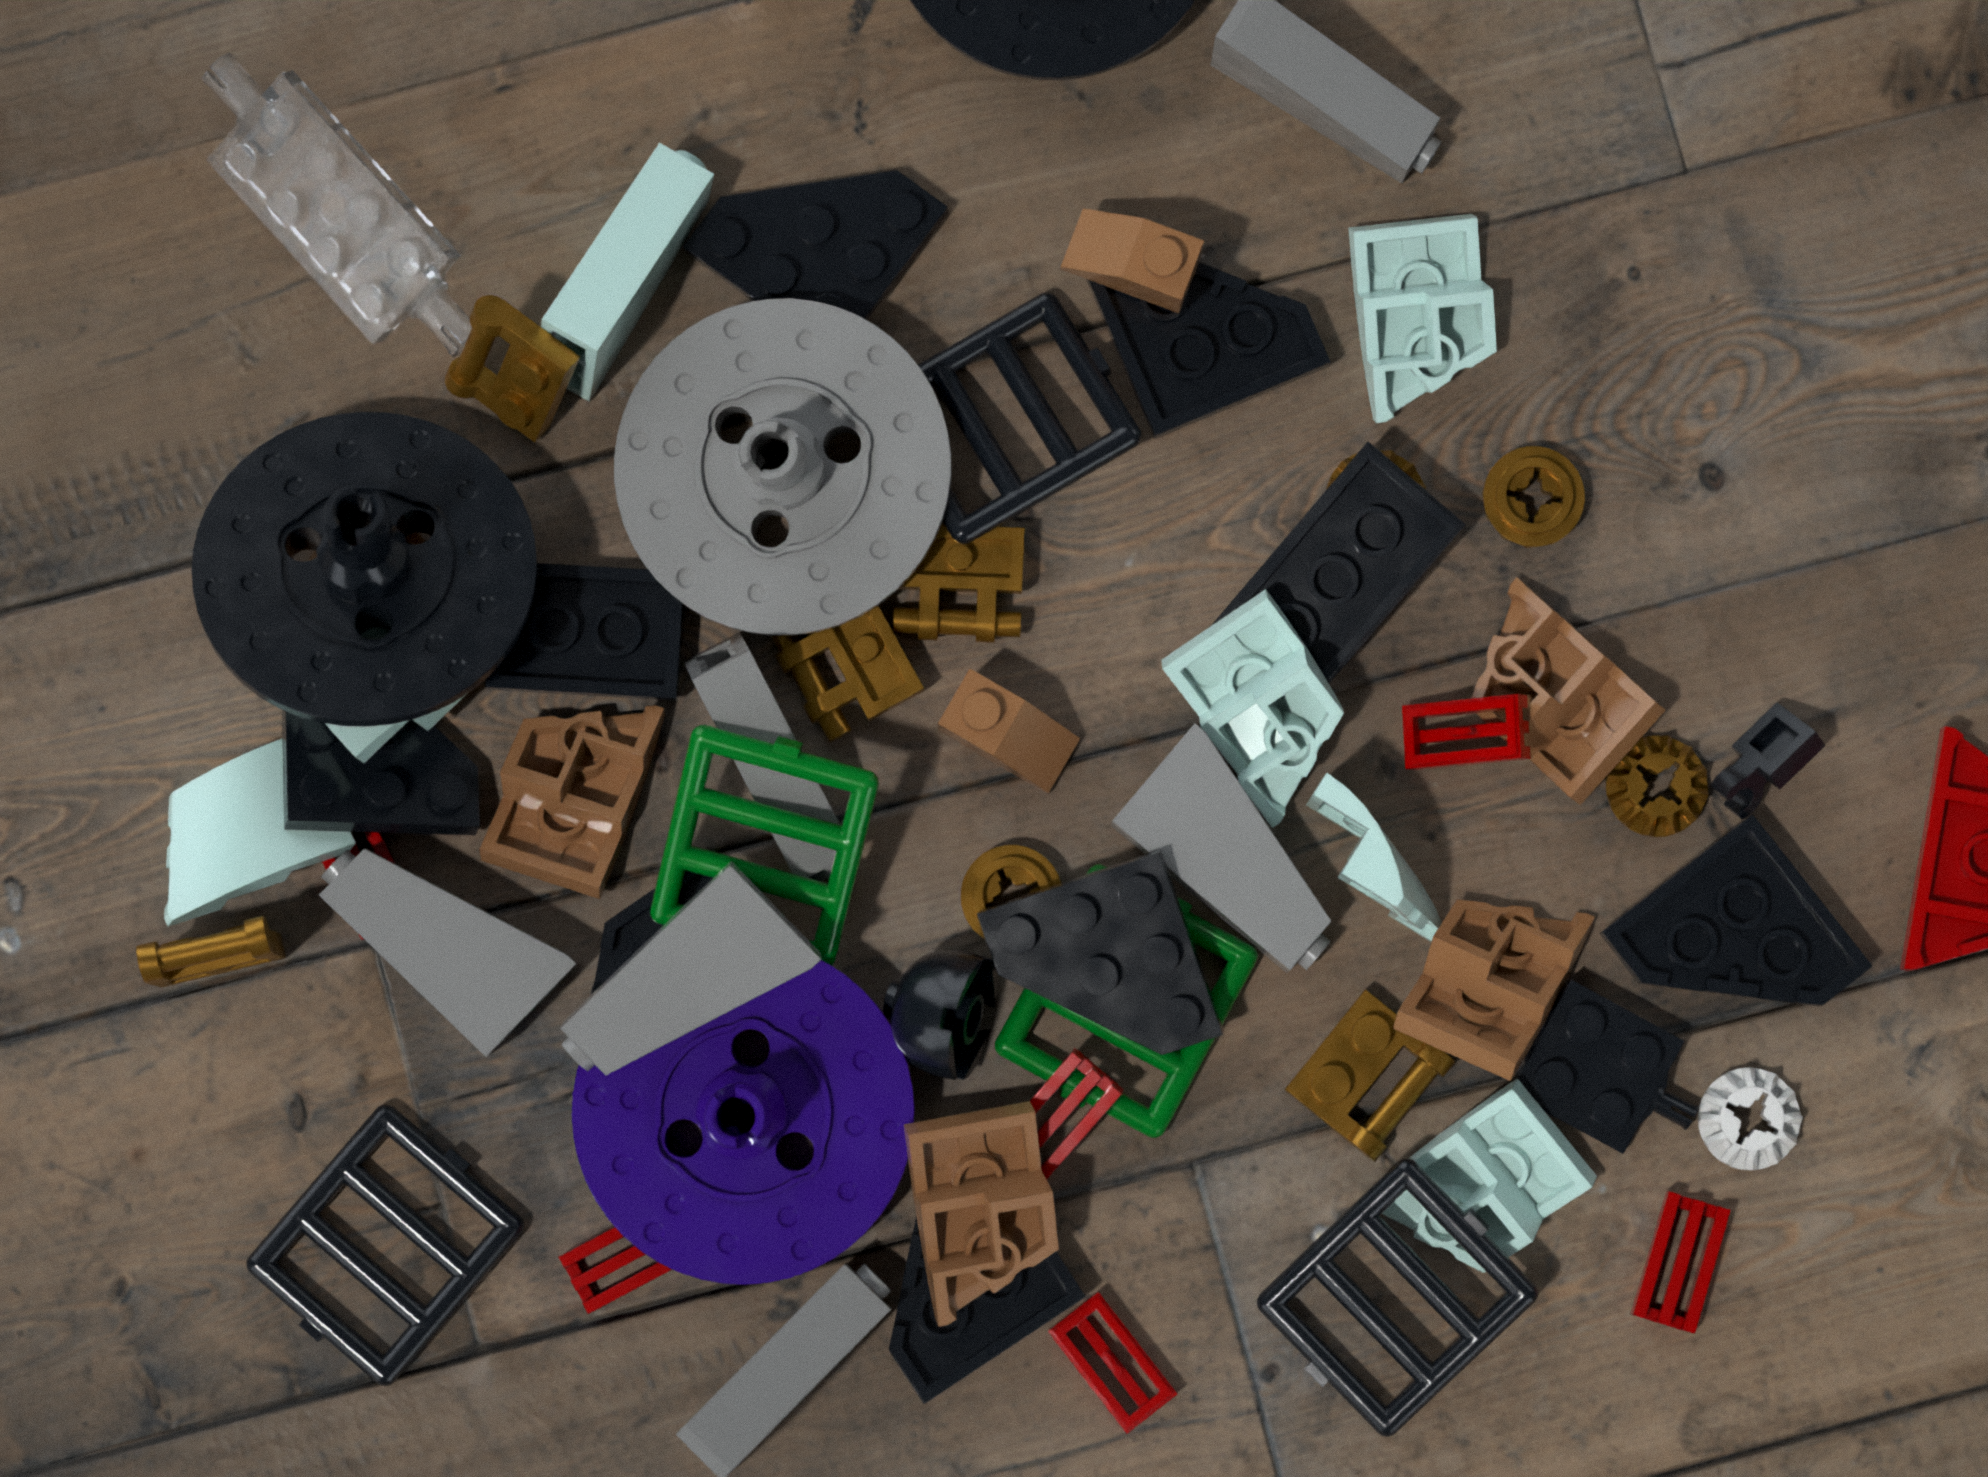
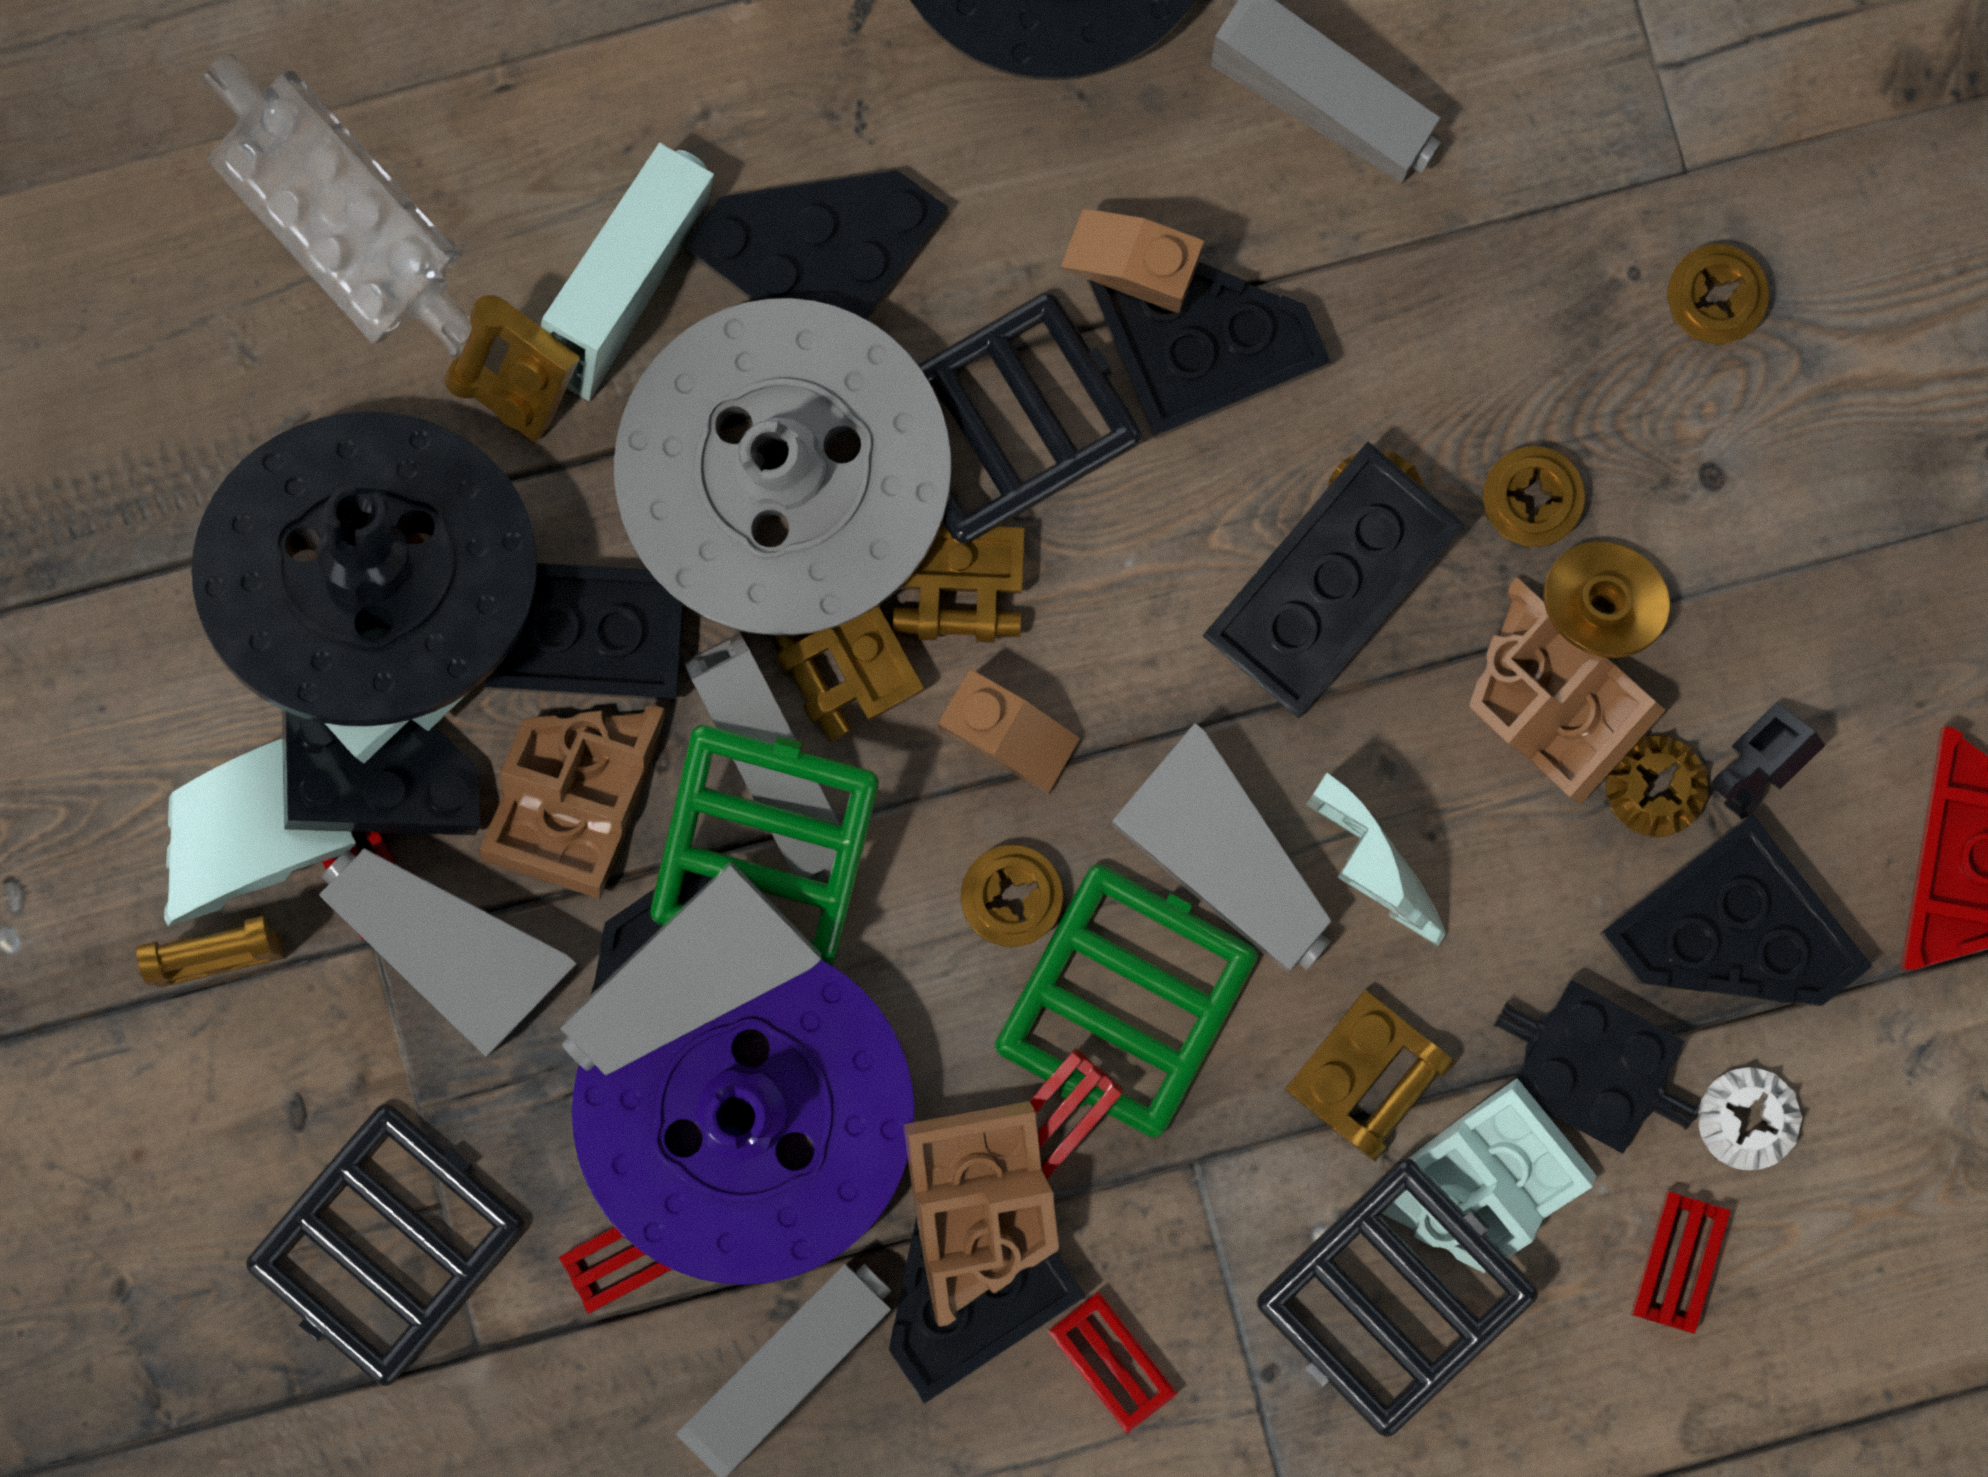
(940, 1011): black cylinder -> none
(1110, 952): black plate -> none
(1258, 699): light aqua slope -> none
(1419, 306): light aqua slope -> none
(1491, 982): medium nougat slope -> none
(1513, 728): red tile -> none
(1617, 580): none -> pearl gold dish
(1723, 266): none -> pearl gold gear

